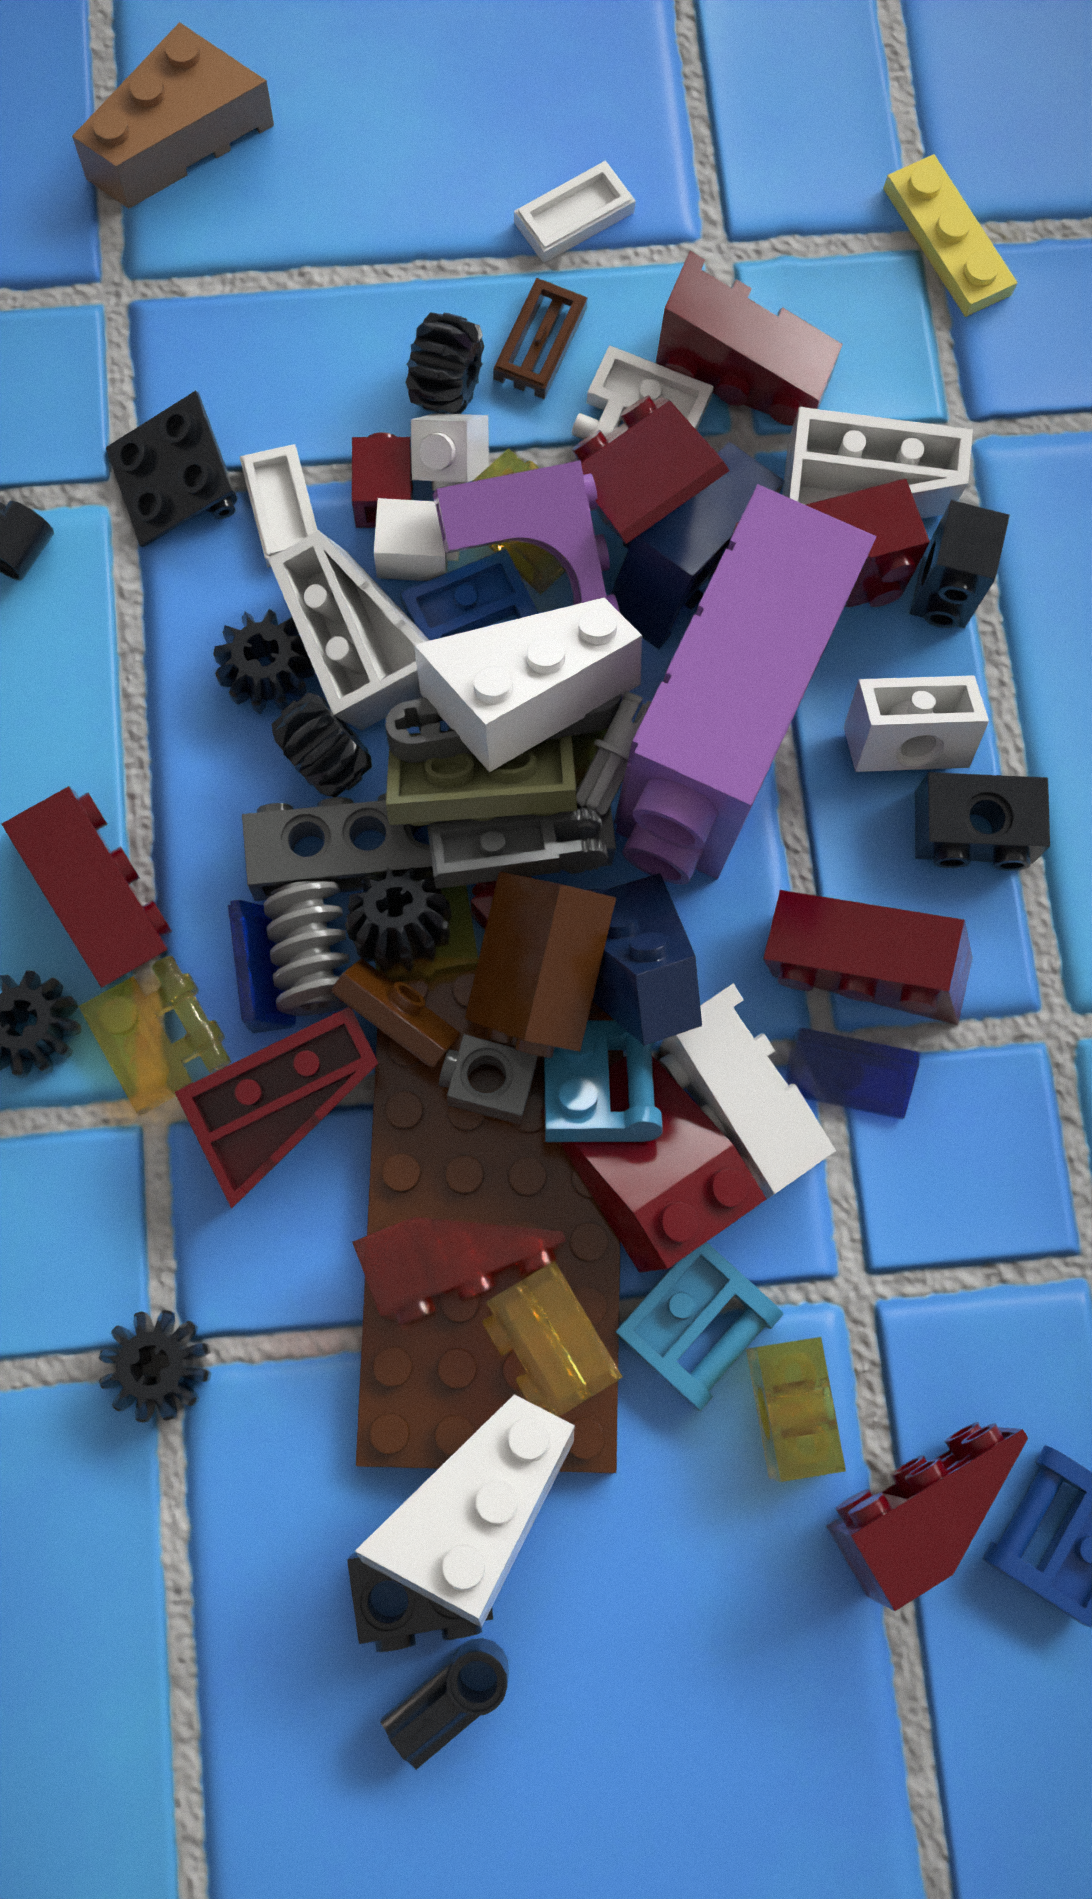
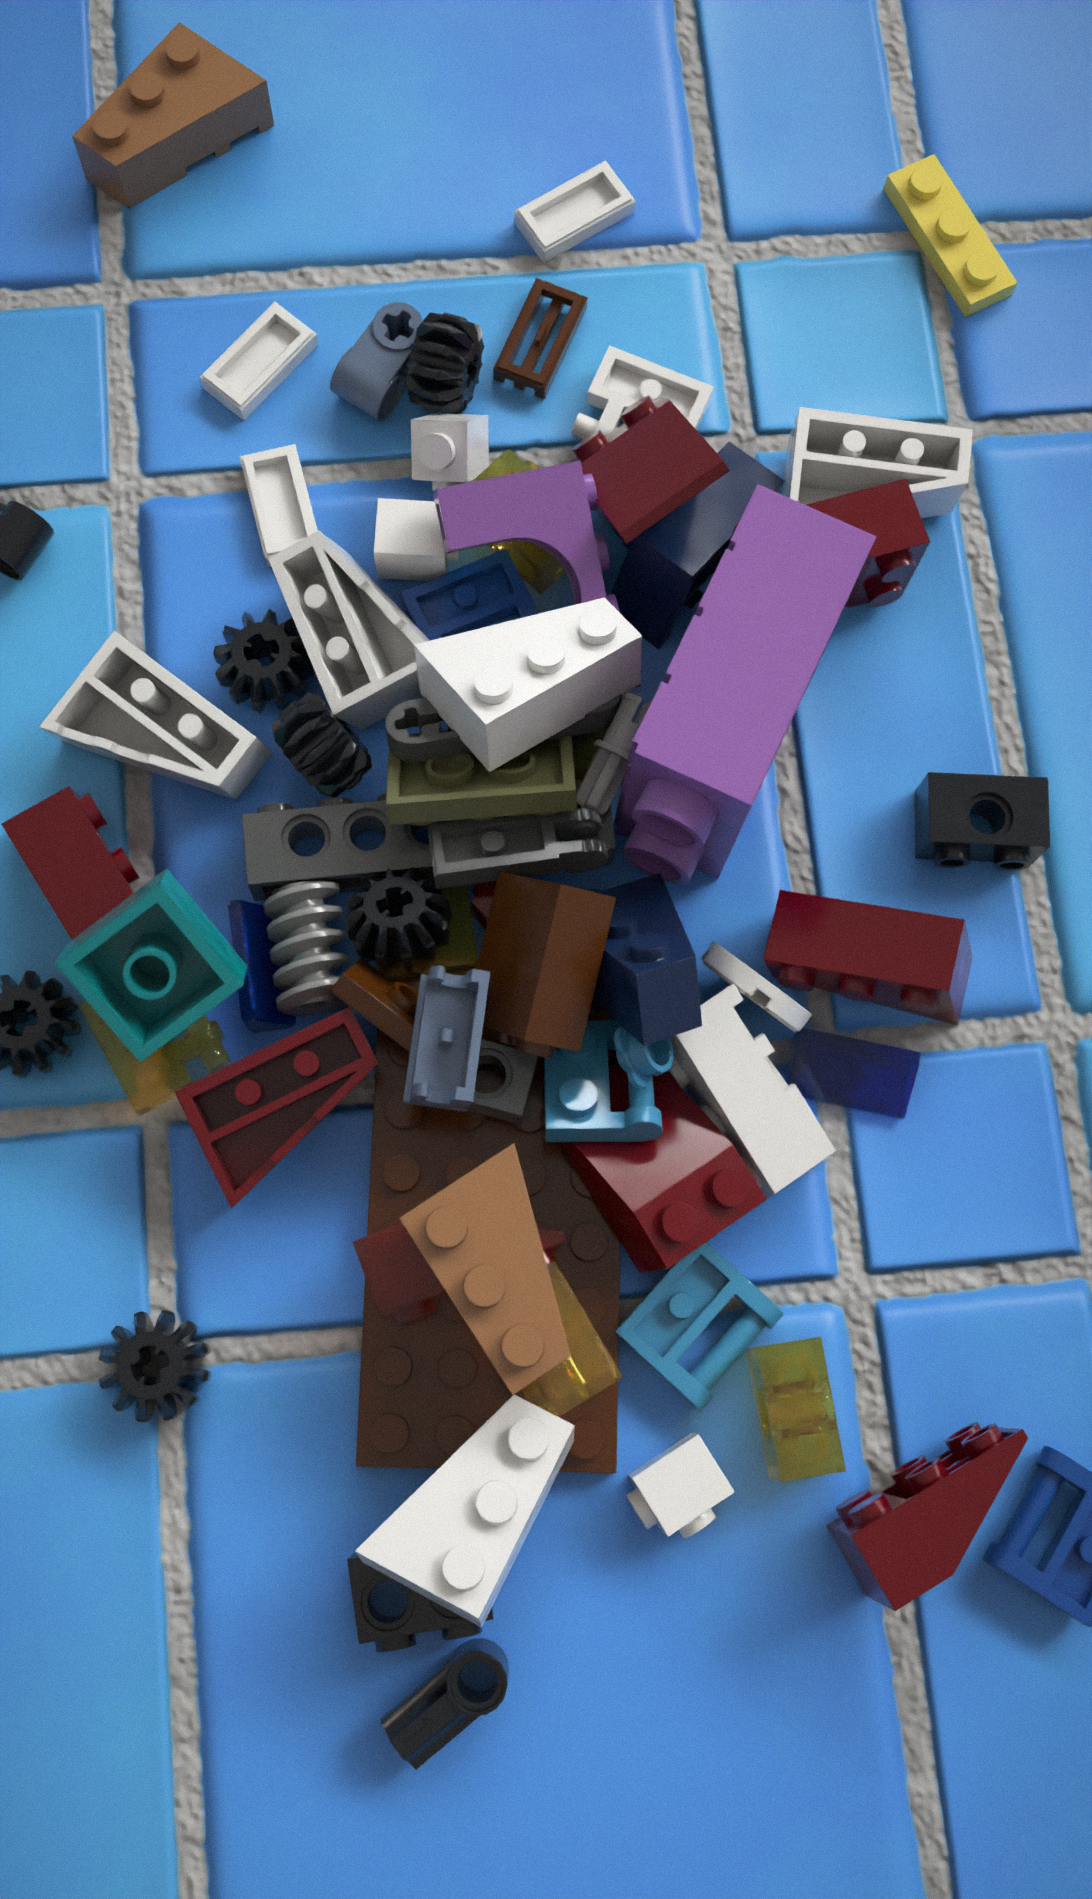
(152, 965): none -> teal brick
(154, 721): none -> white wedge
(172, 470): black hinge -> none
(259, 361): none -> white tile
(375, 368): none -> sand blue piece
(379, 471): dark red brick -> none
(446, 1039): none -> sand blue hinge
(493, 1267): none -> medium nougat wedge
(640, 1060): none -> dark azure plate
(679, 1488): none -> white brick
(742, 347): wedge -> none
(755, 987): none -> white tile
(915, 723): white brick -> none
(959, 565): black brick -> none

